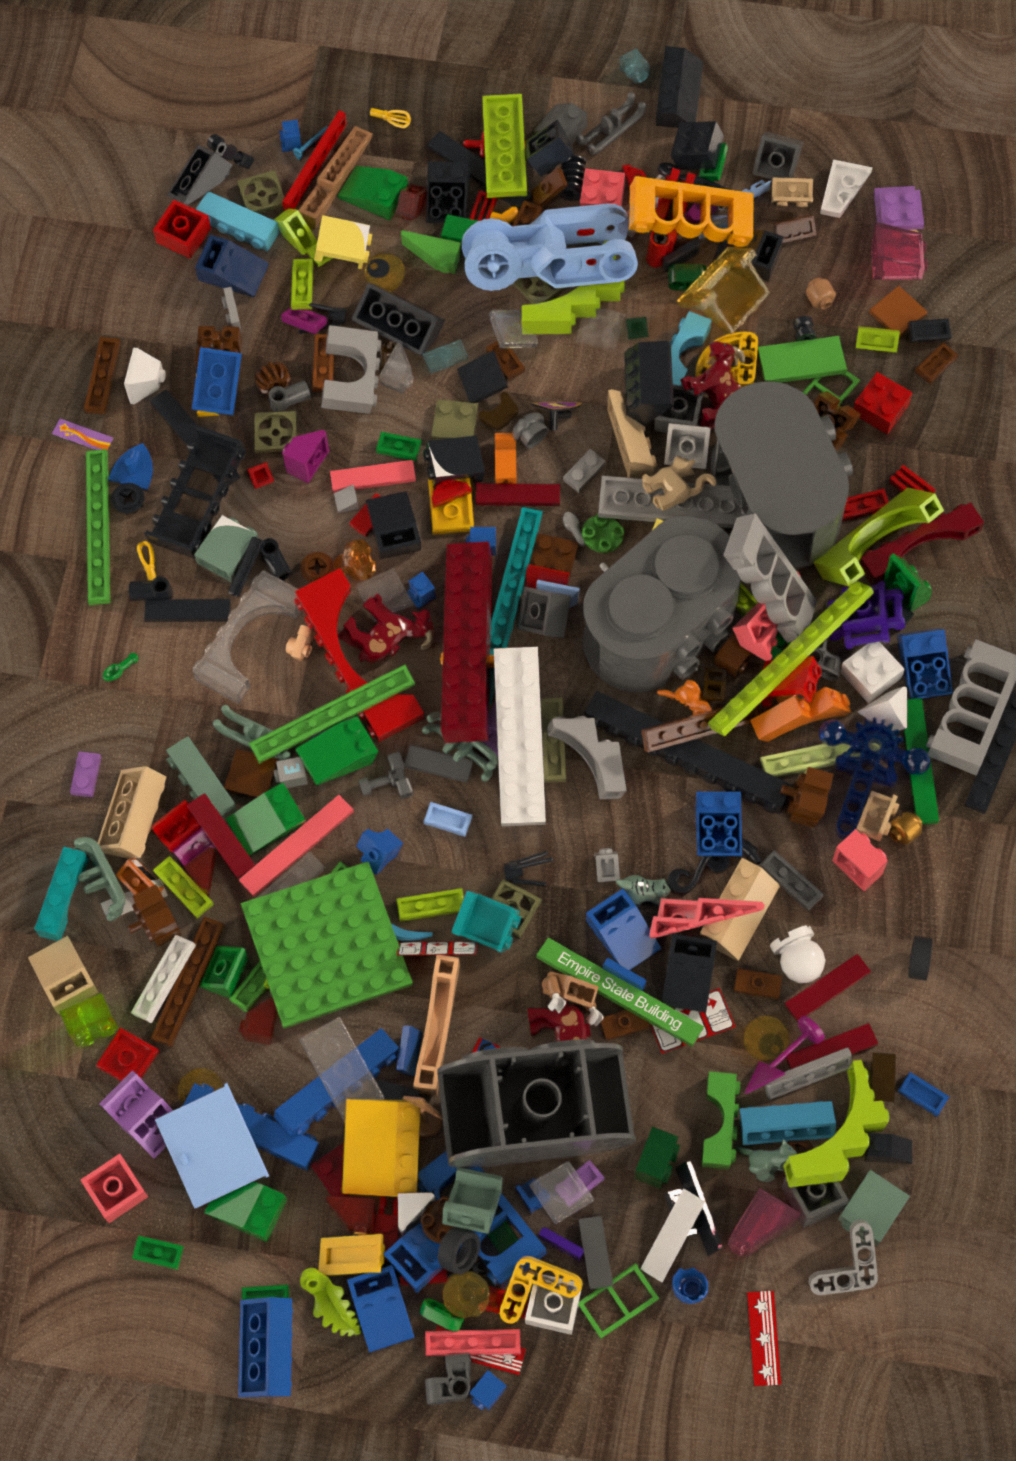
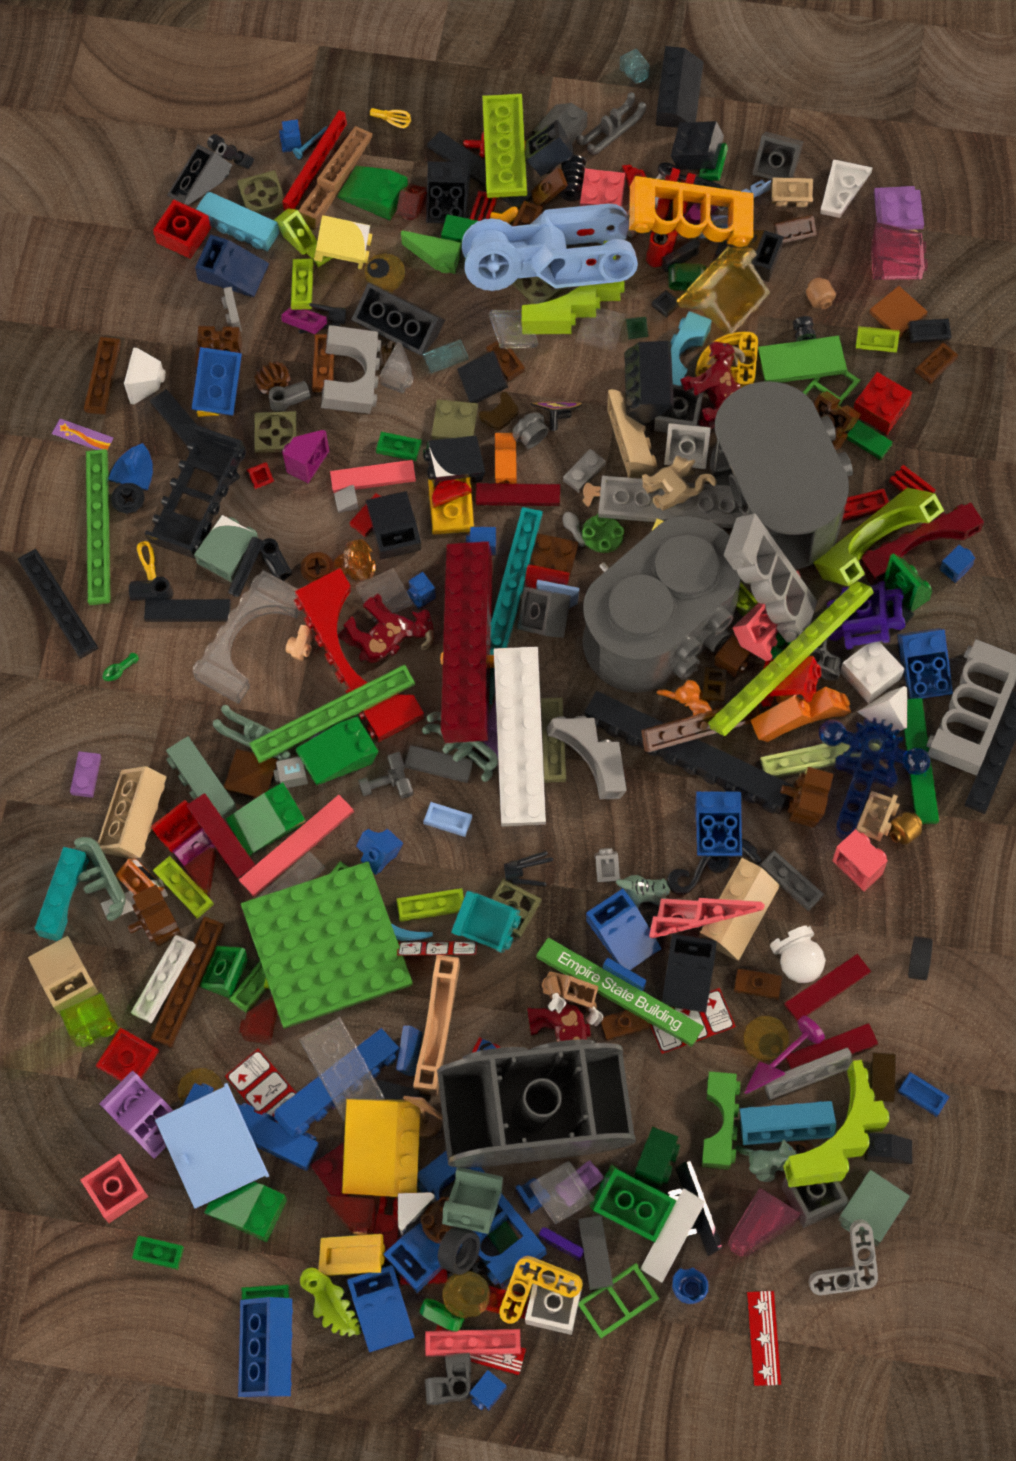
(58, 603): none -> black tile
(260, 1084): none -> sticker
(589, 492): none -> light nougat piece
(632, 1203): none -> green slope
(665, 303): none -> black tile
(869, 440): none -> green tile
(957, 563): none -> blue brick

